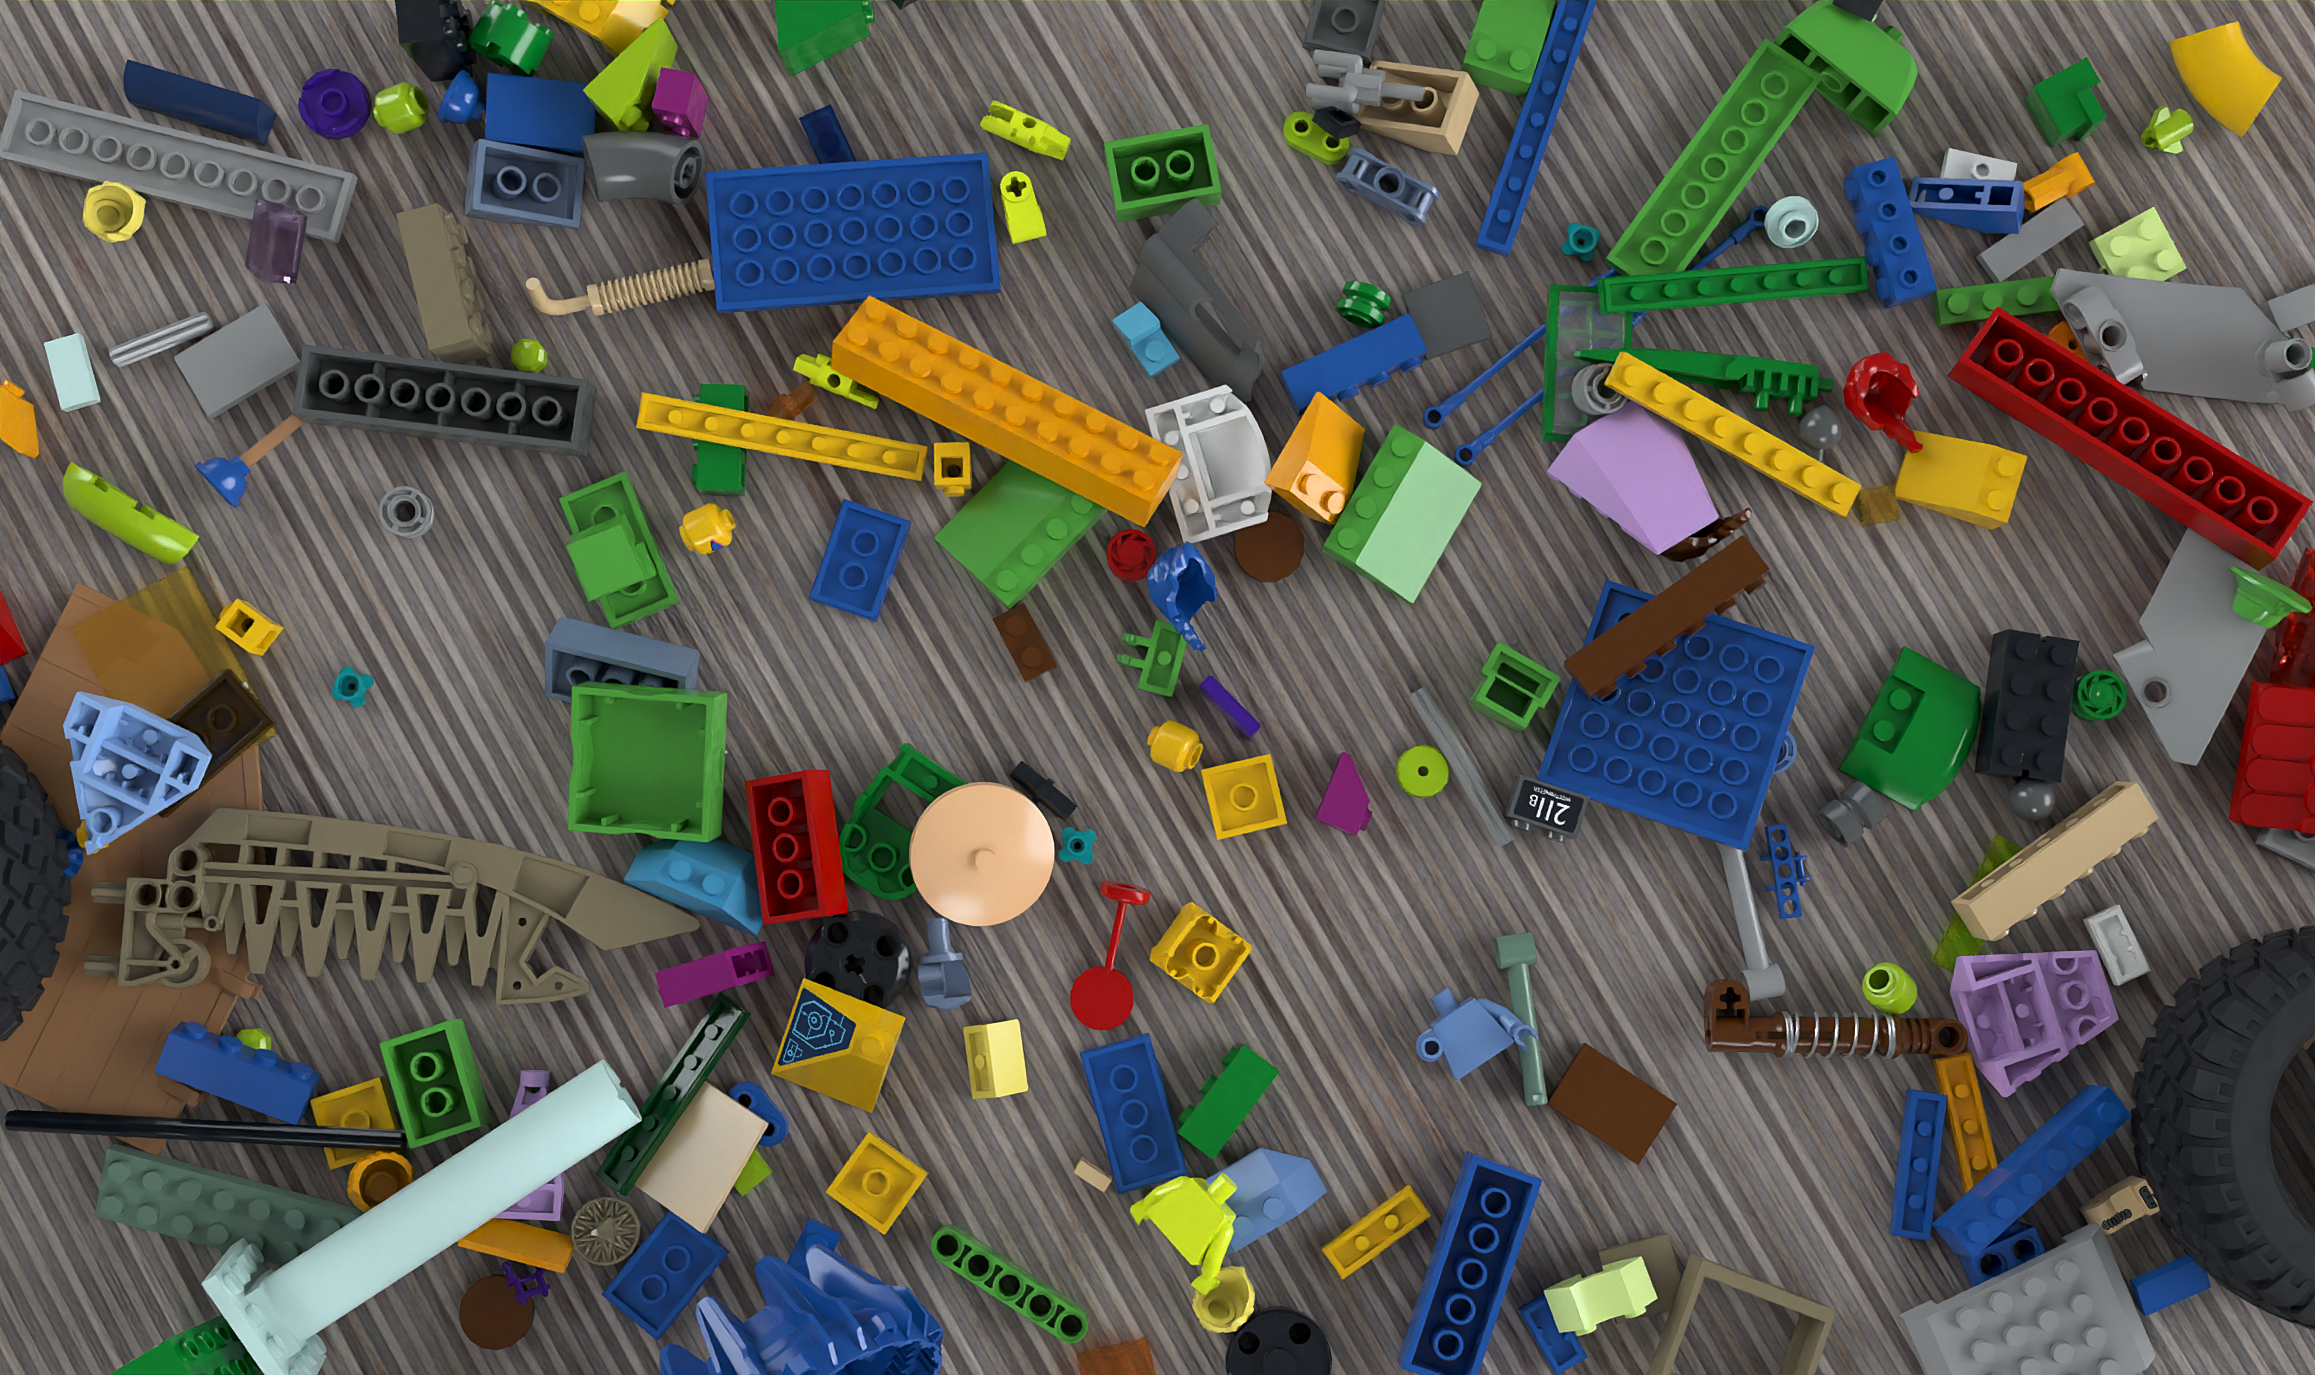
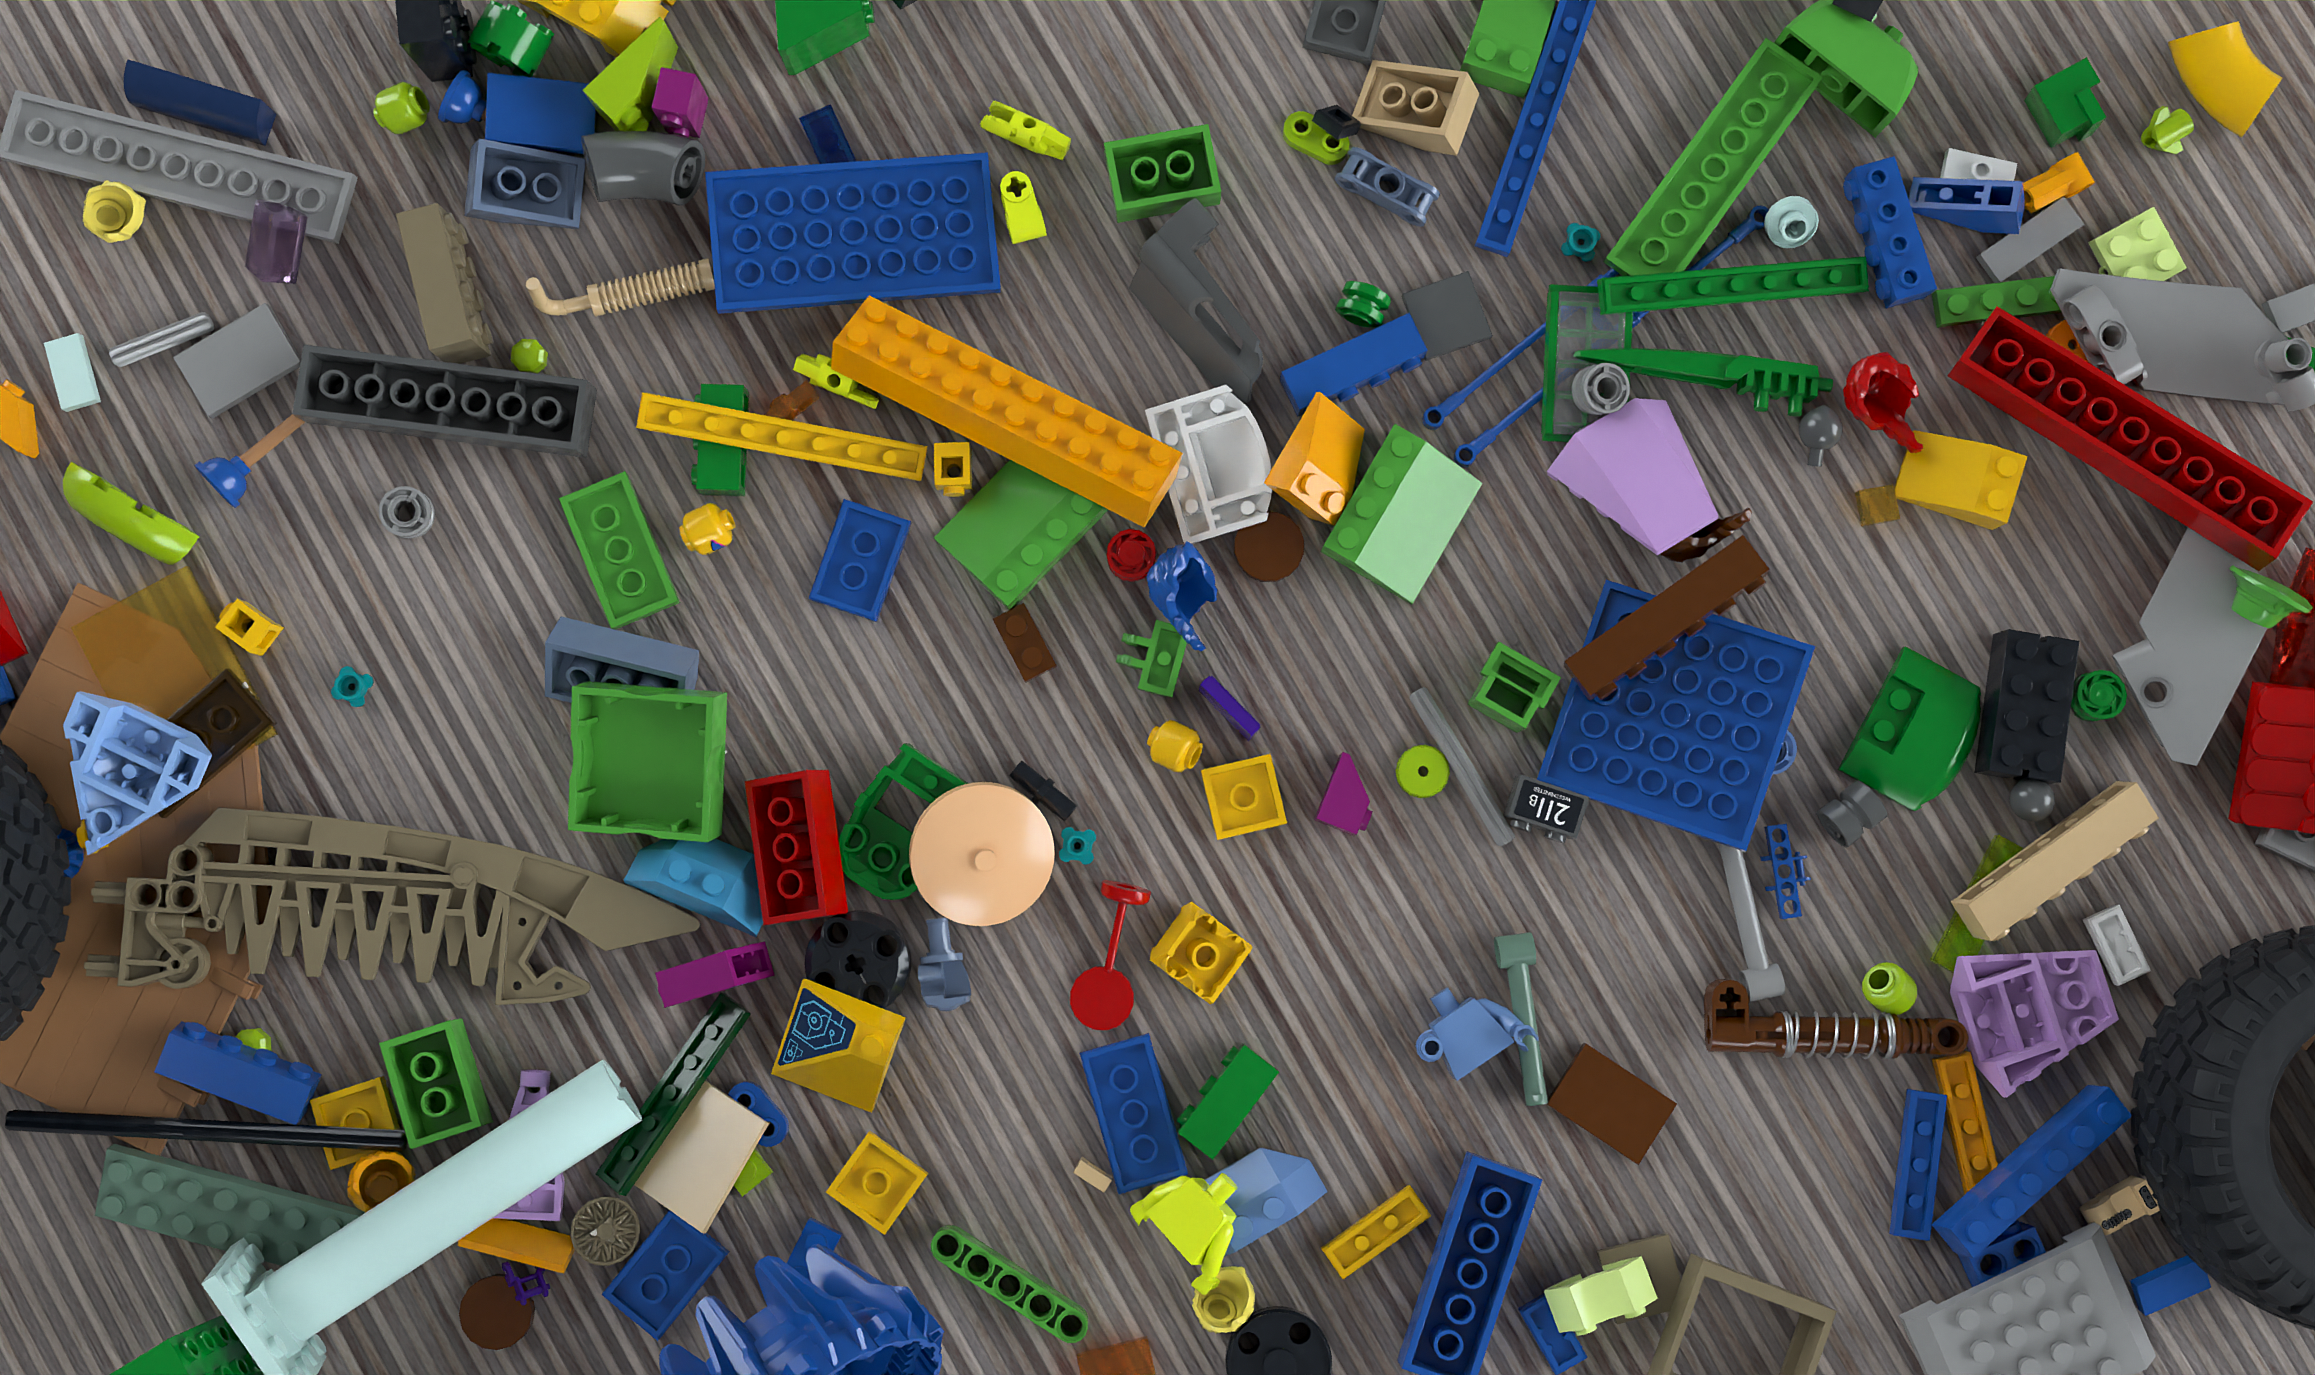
(334, 104): dark purple tile -> none
(609, 557): bright green plate -> none
(995, 1059): light yellow panel -> none
(1145, 339): medium azure slope -> none
(1355, 85): light grey plant -> none
(1732, 434): yellow plate -> none

